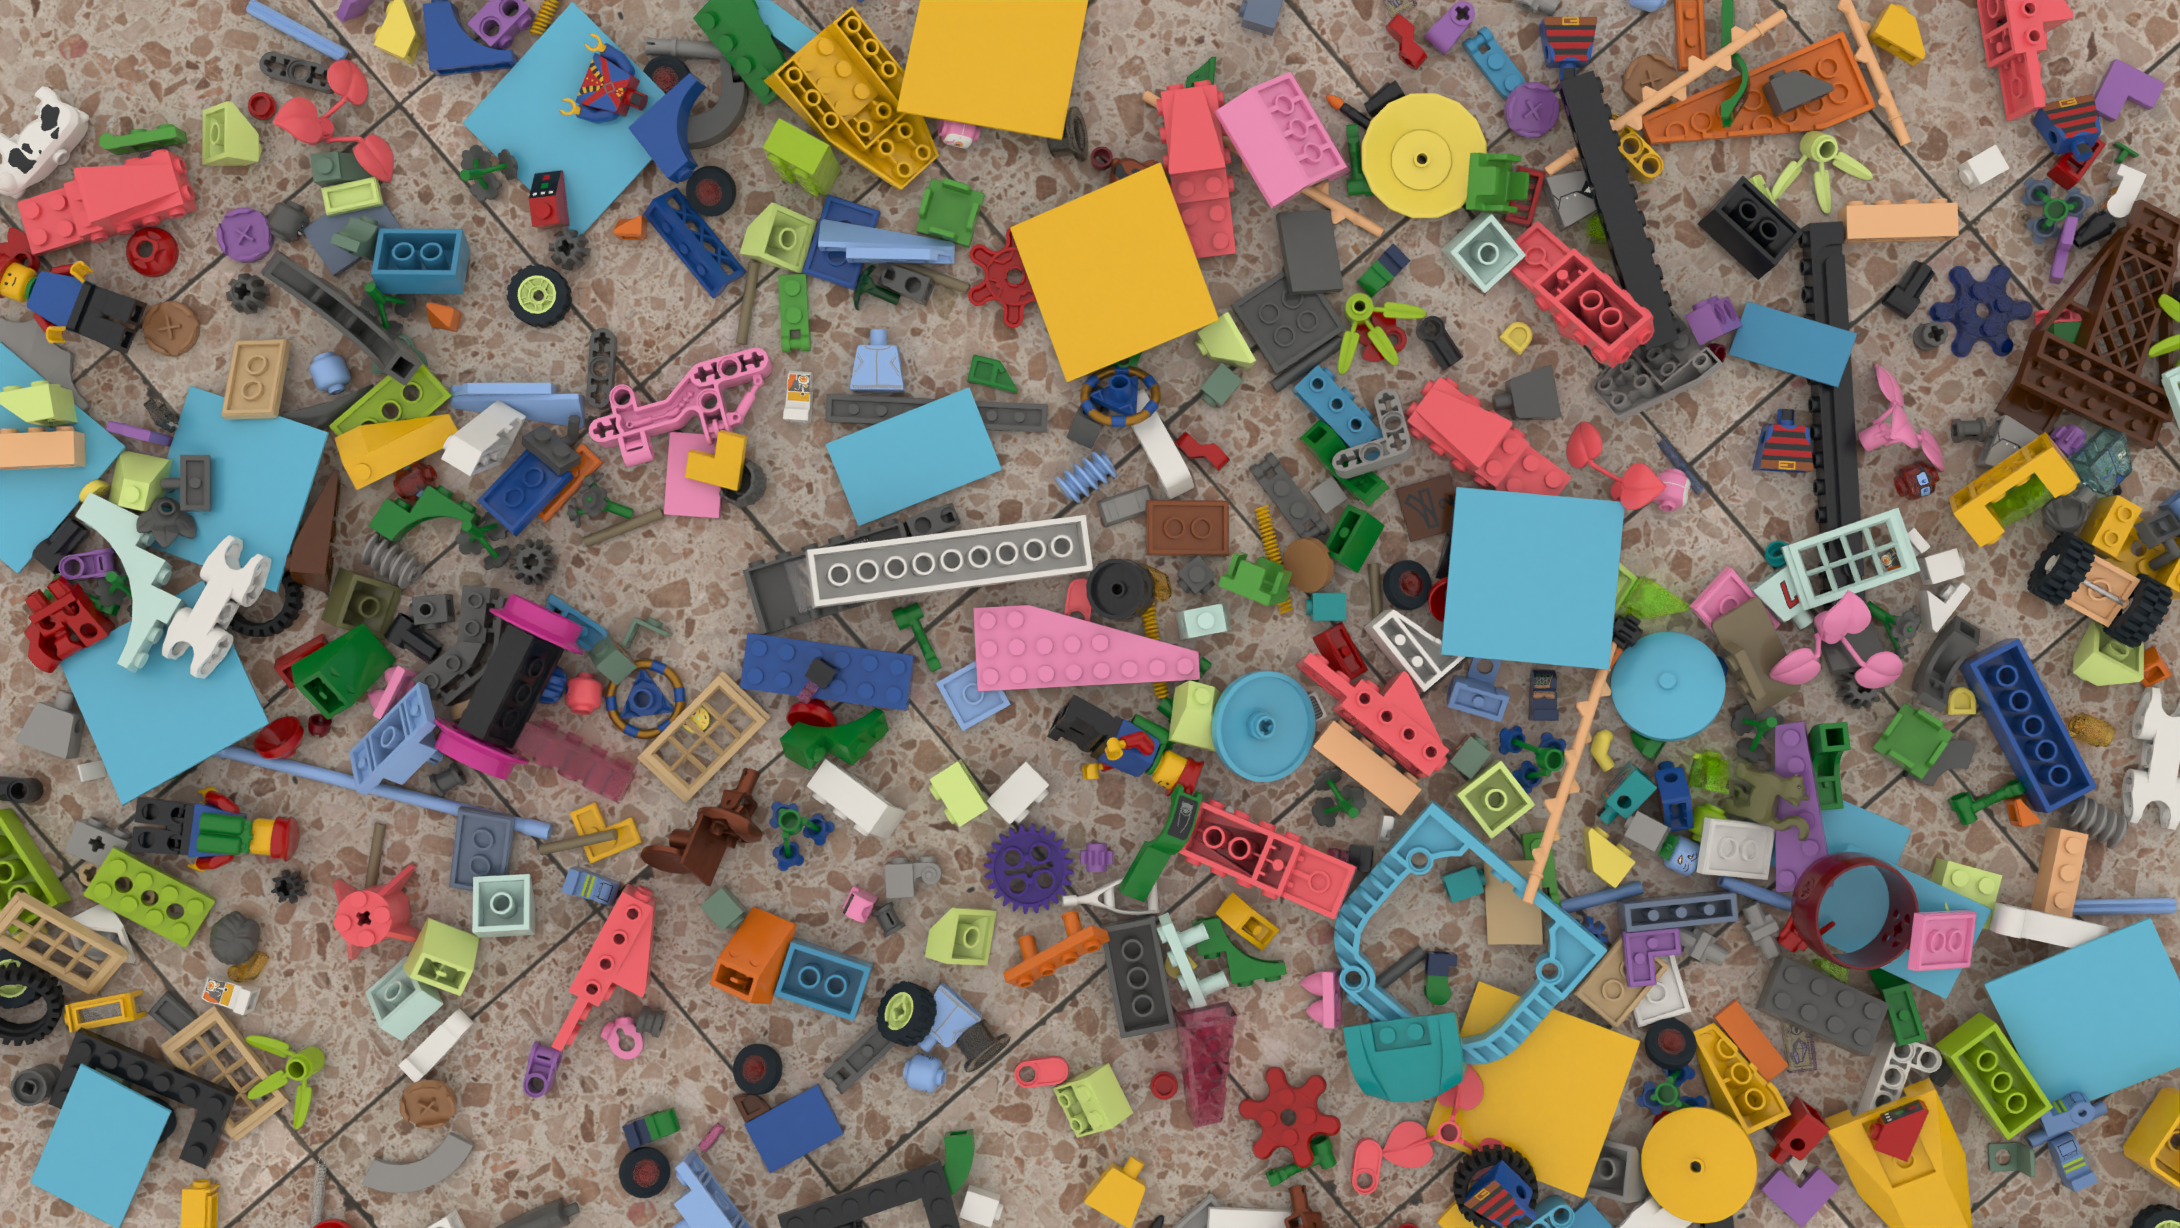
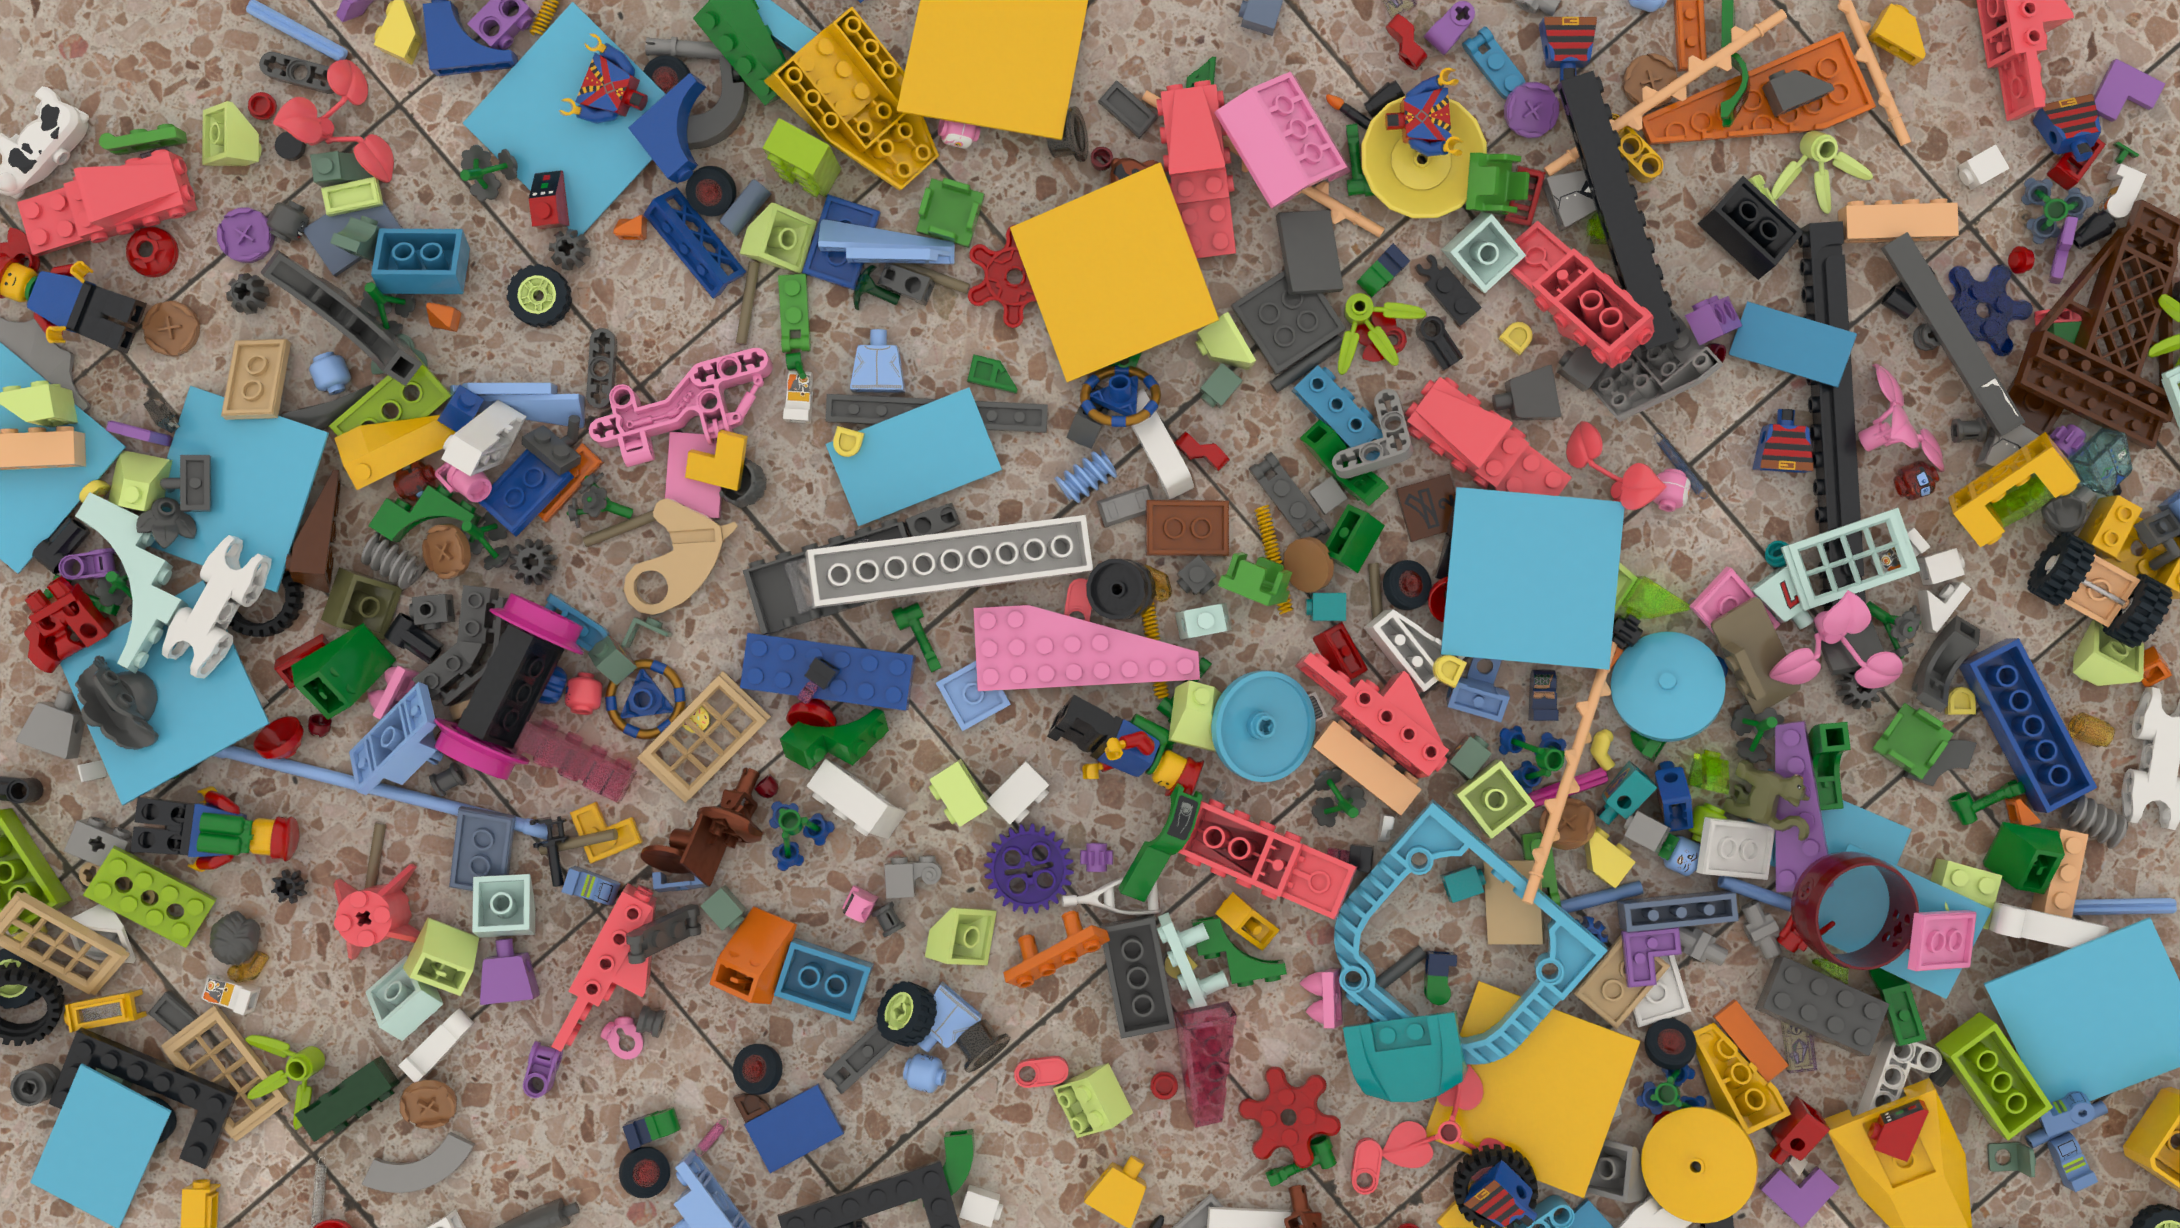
(118, 704): none -> dark grey piece
(289, 147): none -> black tile
(348, 1099): none -> dark green wedge
(446, 551): none -> medium nougat tile
(460, 408): none -> blue brick
(472, 487): none -> bright pink piece
(507, 976): none -> medium lavender torso
(552, 847): none -> black piece
(660, 884): none -> medium blue piece
(663, 933): none -> dark grey plate
(694, 554): none -> tan animal
(745, 207): none -> sand blue brick
(767, 787): none -> dark red hinge
(794, 361): none -> green hand
(847, 441): none -> light yellow tile
(1127, 109): none -> dark grey tile
(1426, 117): none -> torso
(1448, 670): none -> light yellow tile
(1449, 292): none -> black plate
(1575, 826): none -> medium nougat tile
(1580, 367): none -> dark grey slope
(1585, 781): none -> dark pink axle
(1952, 335): none -> dark grey tile
(2021, 260): none -> red plate
(2025, 856): none -> green slope

